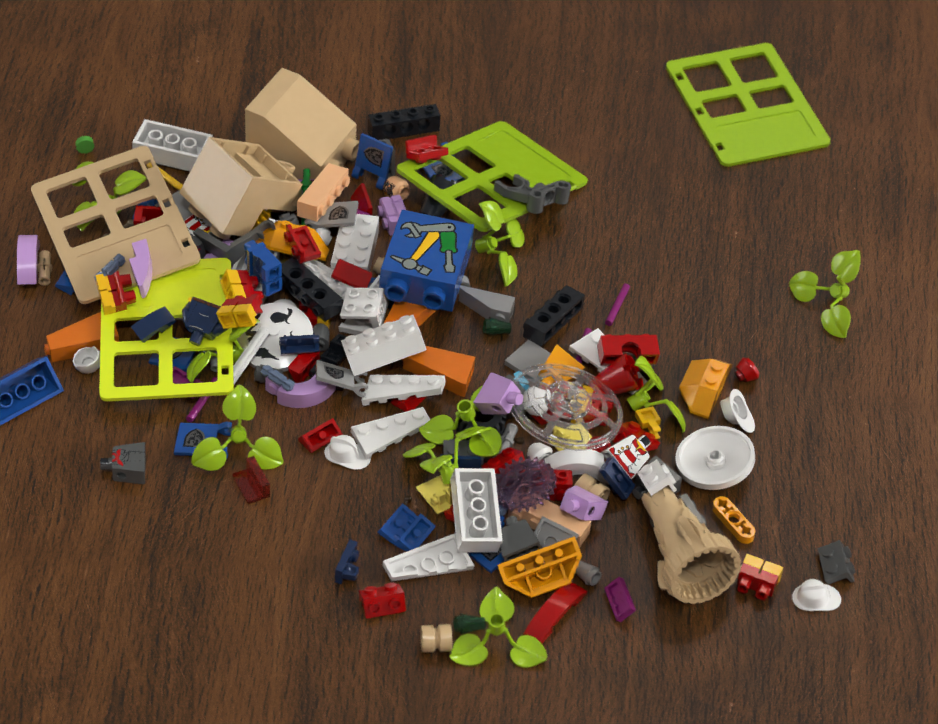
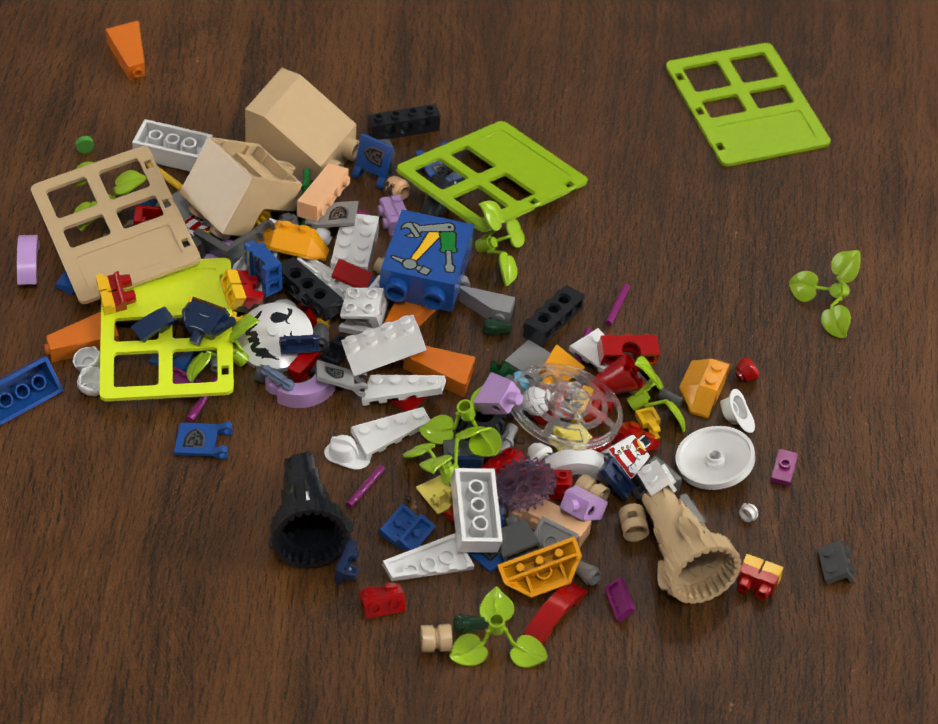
(44, 260): tan pin -> none
(89, 381): none -> white hair
(112, 265): sand blue axle -> none
(127, 48): none -> orange slope
(127, 463): dark grey torso -> none
(142, 266): lavender slope -> none
(239, 311): yellow hips -> none
(240, 406): lime plant -> none
(249, 352): white axle -> none
(252, 482): clear red panel -> none
(302, 243): red bracket -> none
(308, 525): none -> black cone
(320, 435): red slope -> none
(363, 199): red slope -> none
(365, 486): none -> magenta bar
(424, 148): red bracket -> none
(503, 369): none -> dark green piece
(537, 196): dark grey piece -> none
(633, 522): none -> tan wheel
(666, 394): none -> dark grey pin
(734, 528): light orange beam -> none
(748, 512): none -> white plate
(784, 467): none -> magenta plate
(816, 596): white piece -> none

